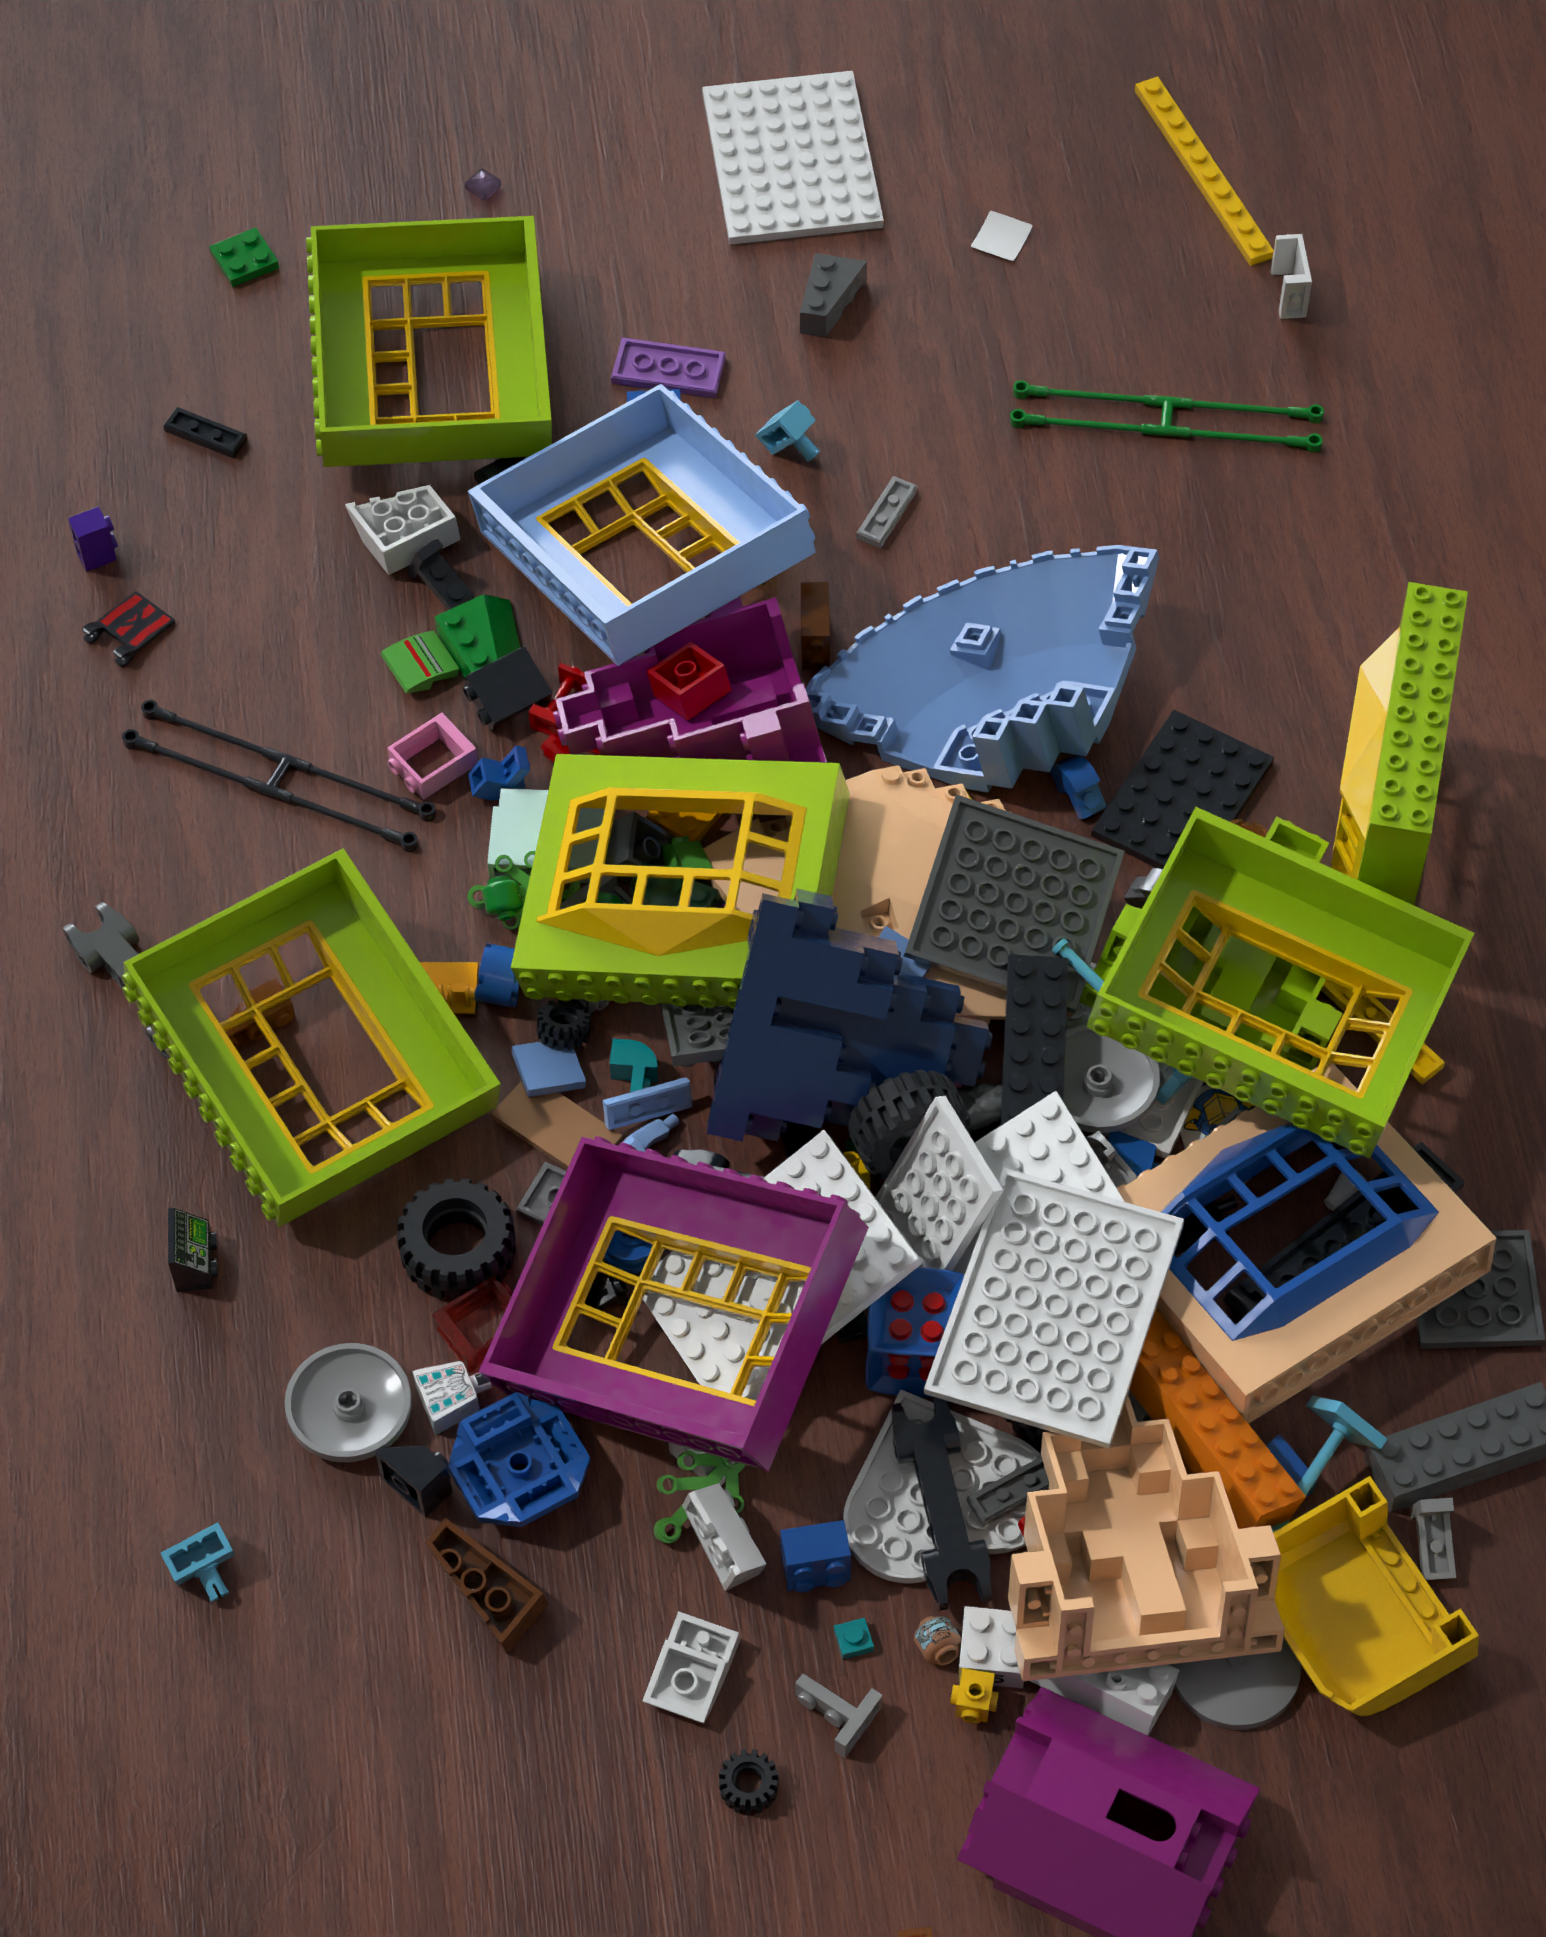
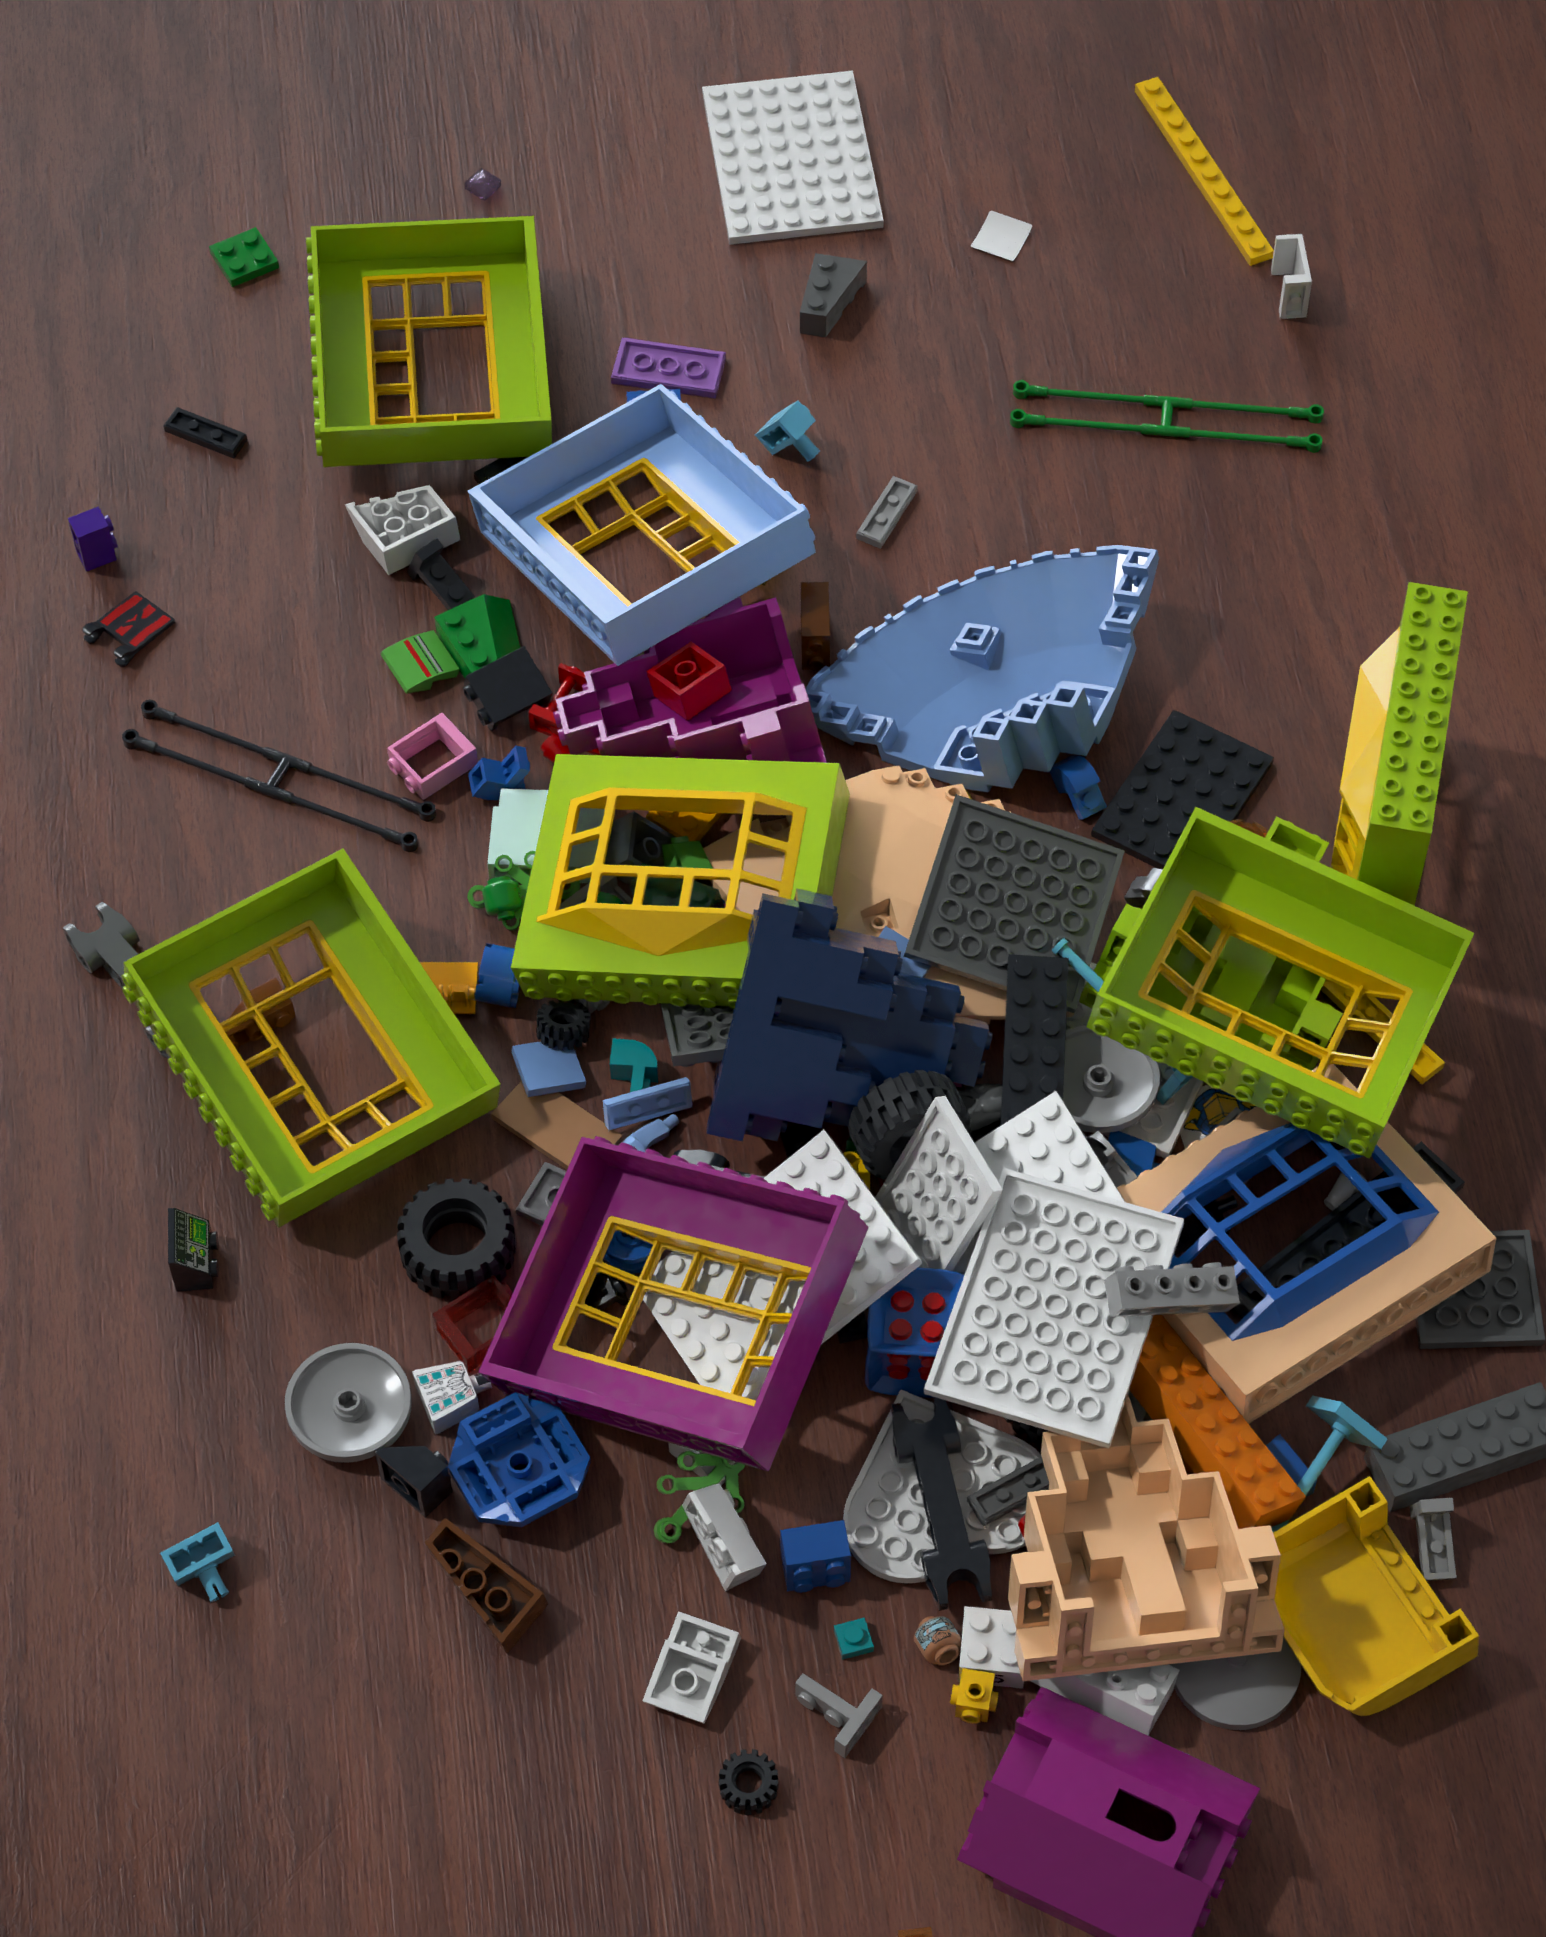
(1171, 1290): none -> light grey brick

